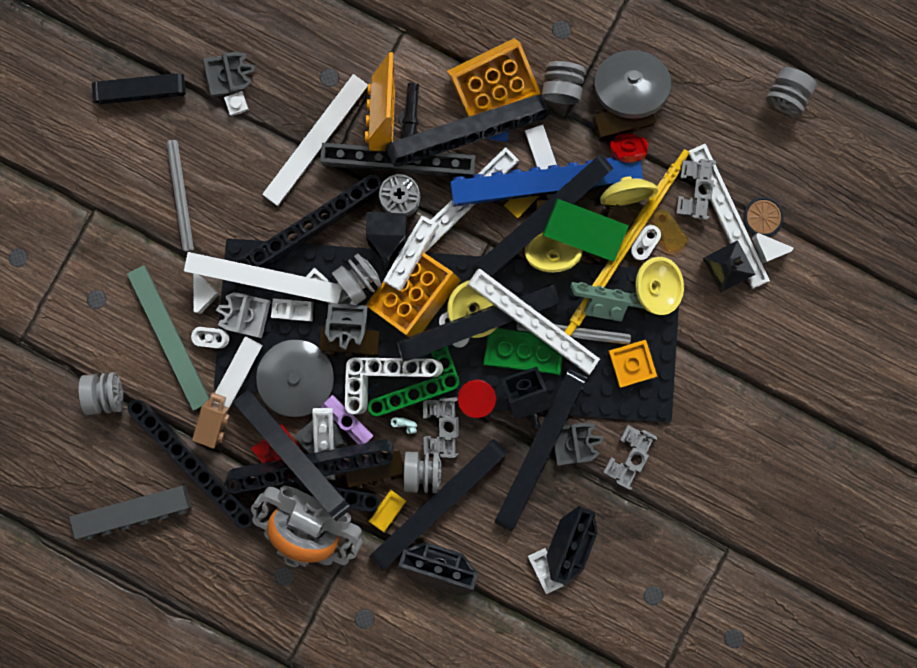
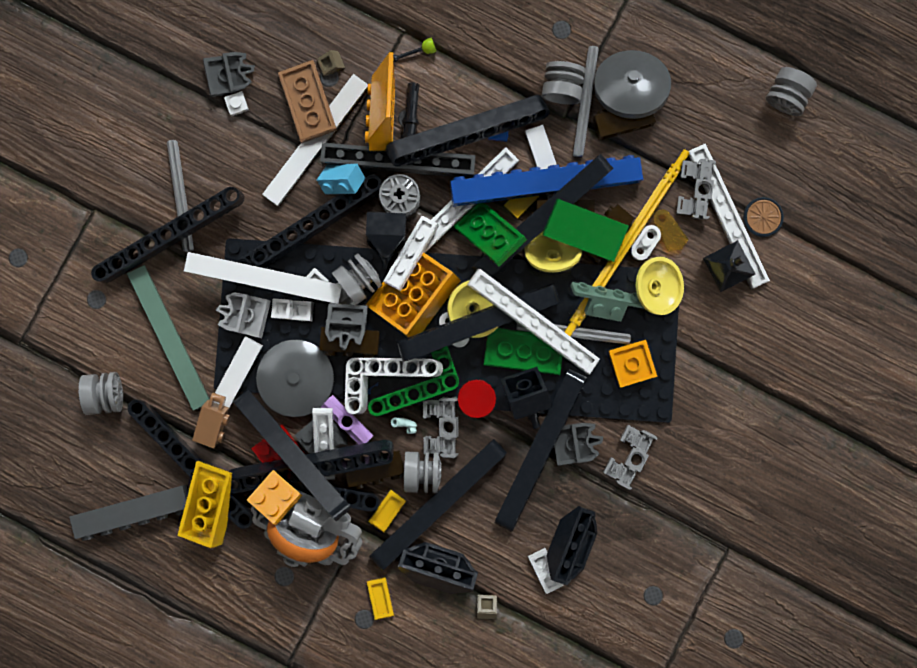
(138, 88): black beam -> none
(159, 239): none -> black beam
(203, 294): white slope -> none
(206, 506): none -> yellow slope
(211, 337): white plate -> none
(274, 497): none -> light orange plate
(307, 101): none -> medium nougat tile
(330, 62): none -> dark tan slope
(341, 179): none -> medium azure brick
(380, 598): none -> yellow tile
(427, 46): none -> hinge
(486, 606): none -> dark tan slope
(490, 233): none -> green tile
(494, 79): light orange slope -> none
(585, 103): none -> light grey axle
(628, 192): light yellow dish -> none
(629, 147): red tile -> none
(769, 248): white slope -> none

